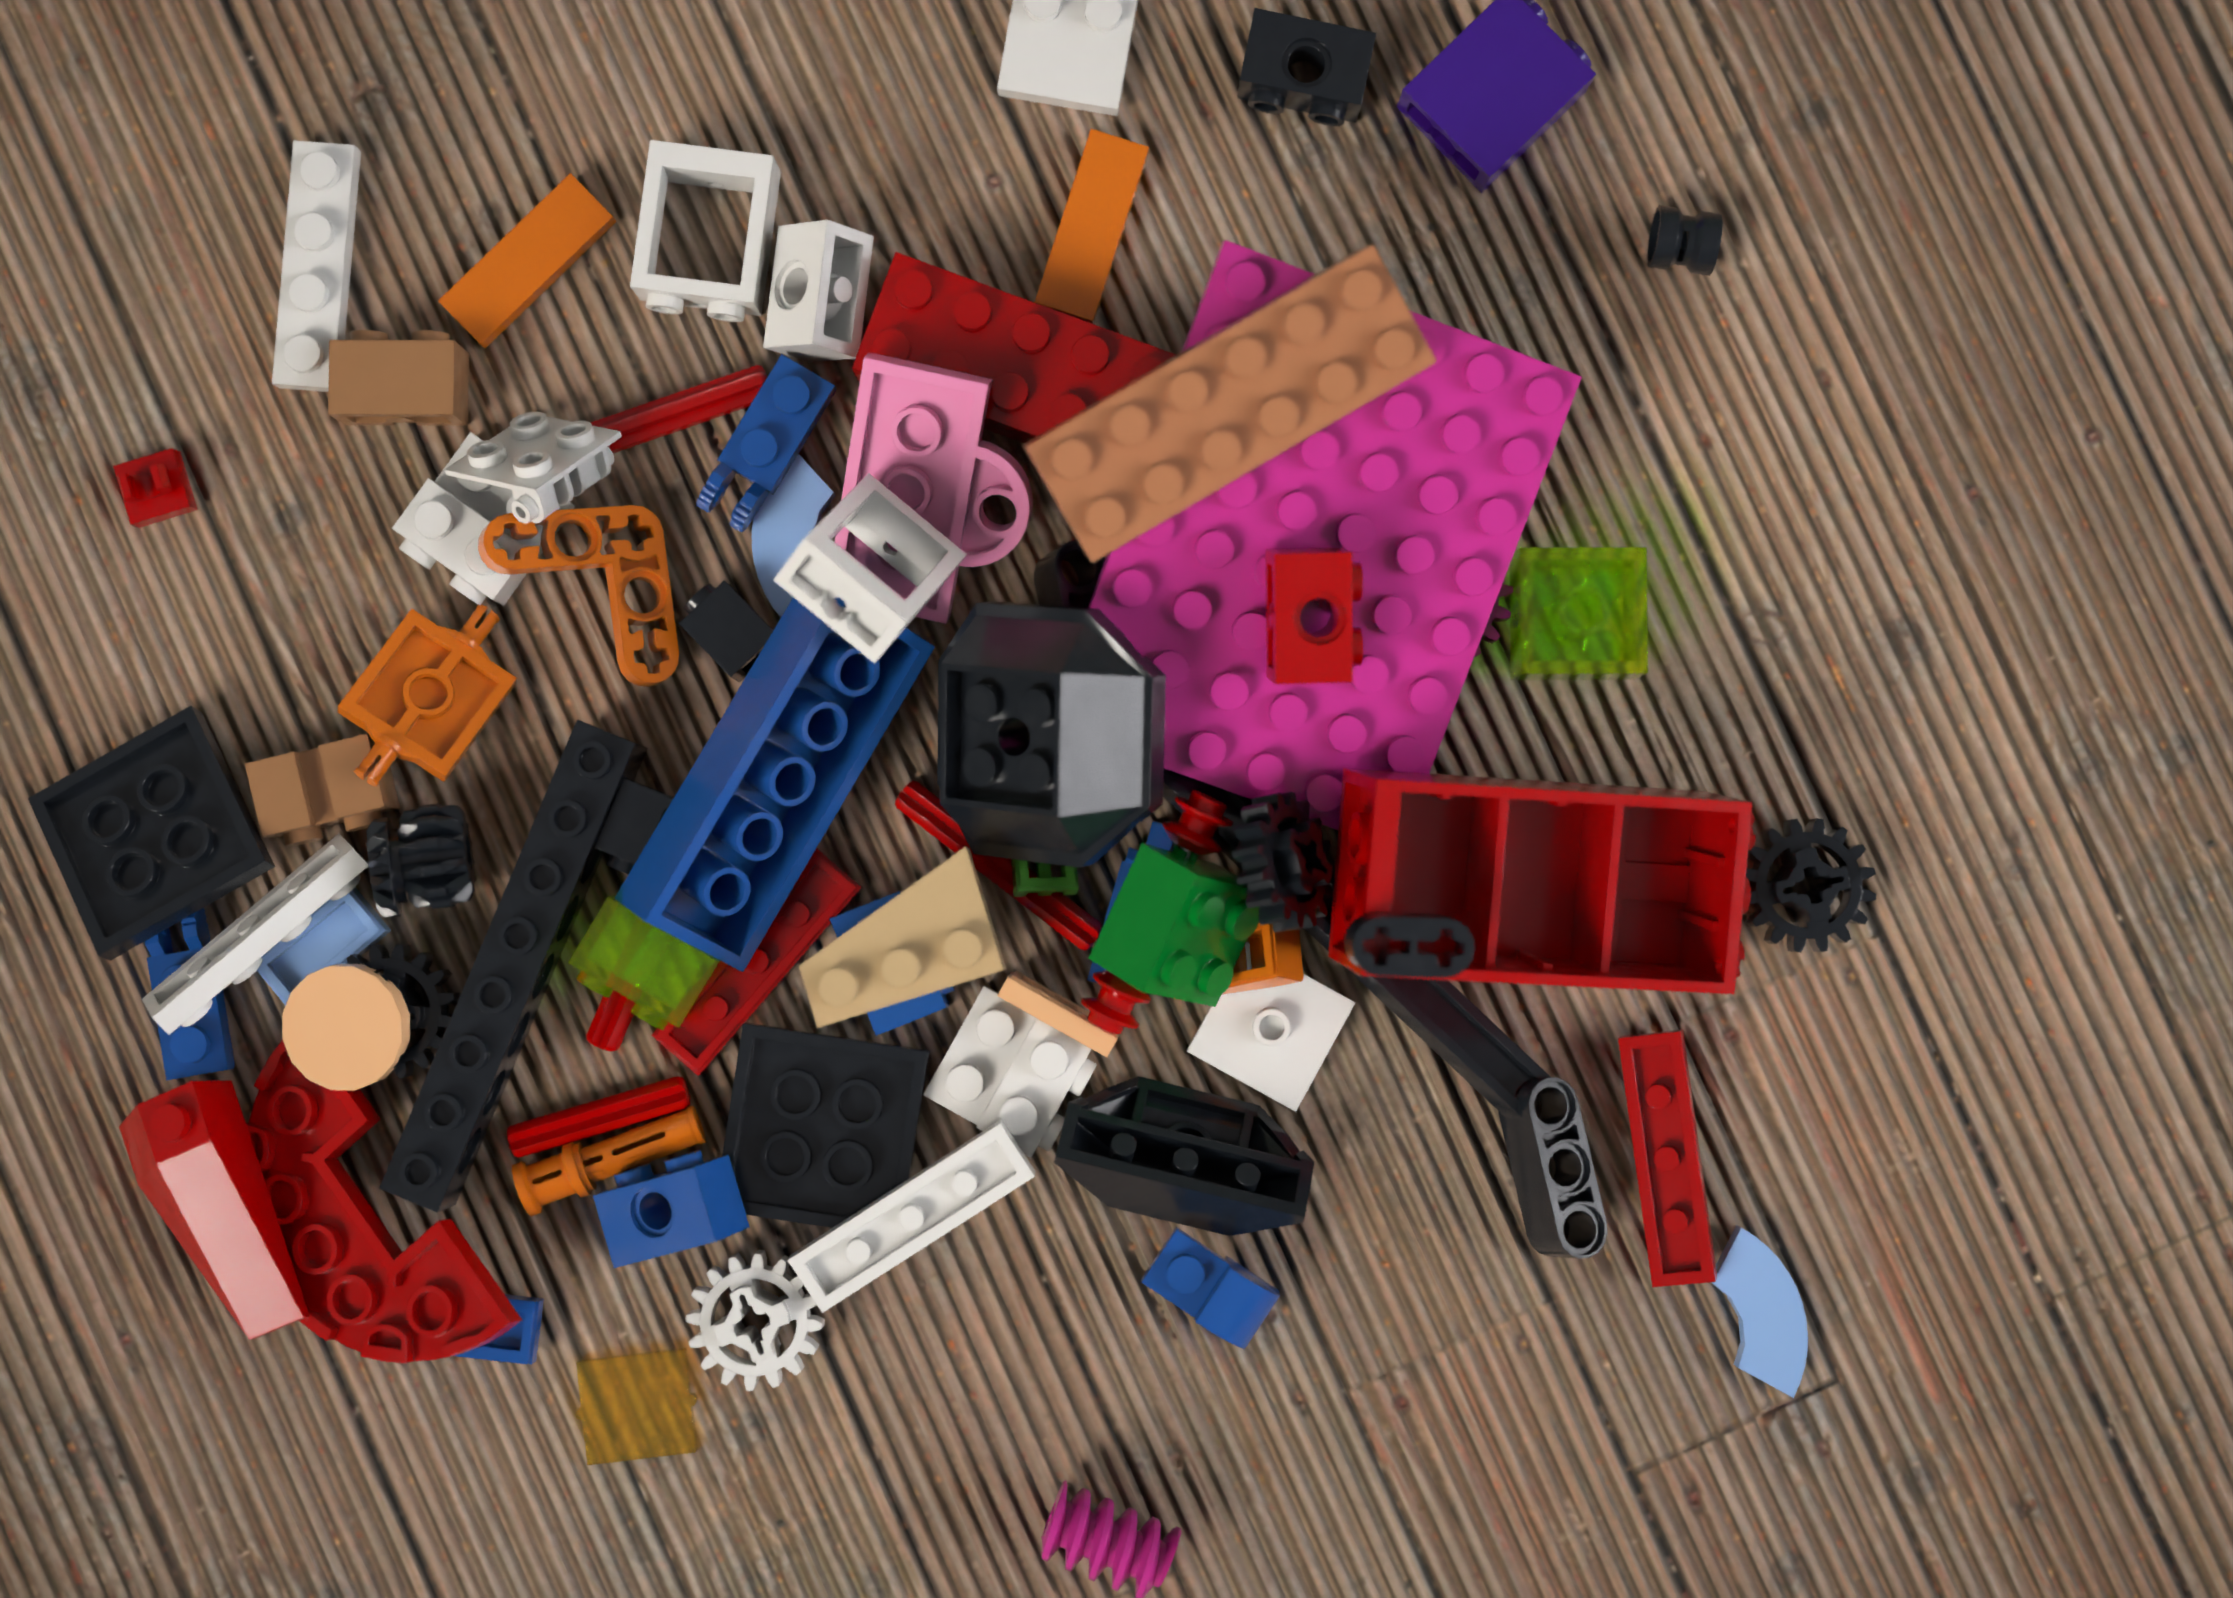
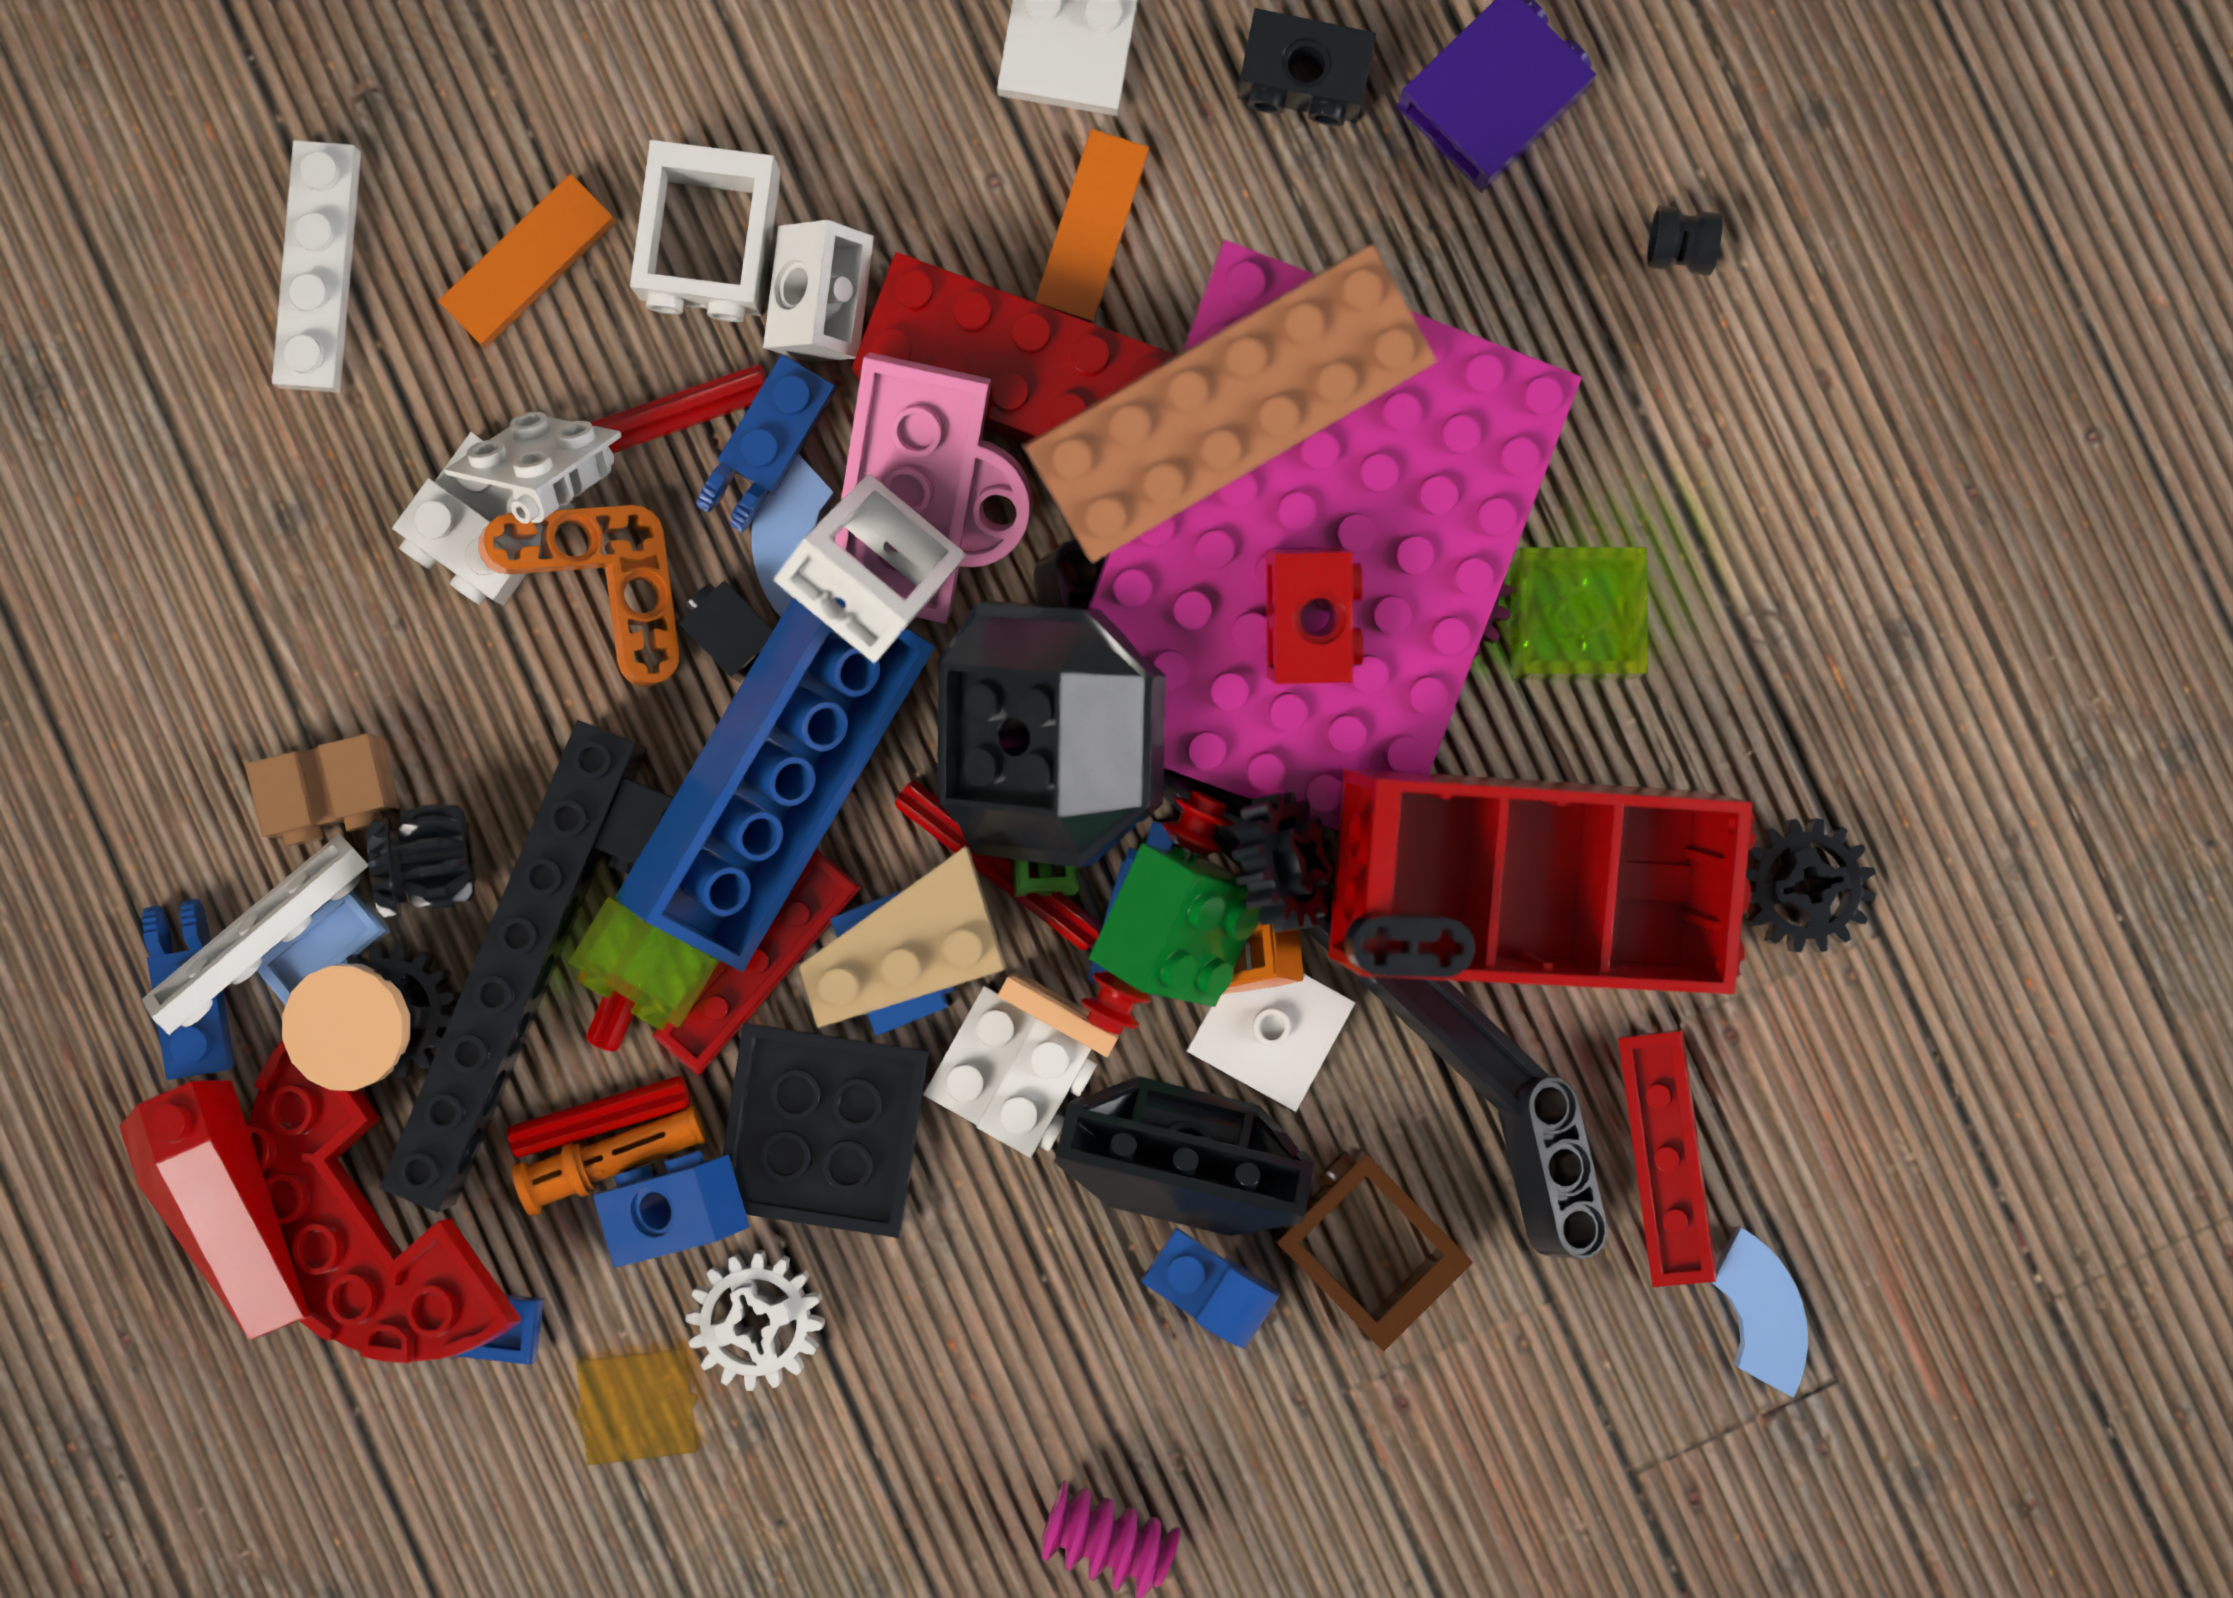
(150, 833): black plate -> none
(155, 487): red tile -> none
(398, 379): medium nougat brick -> none
(427, 695): orange plate -> none
(911, 1216): white plate -> none
(1415, 1292): none -> reddish brown window

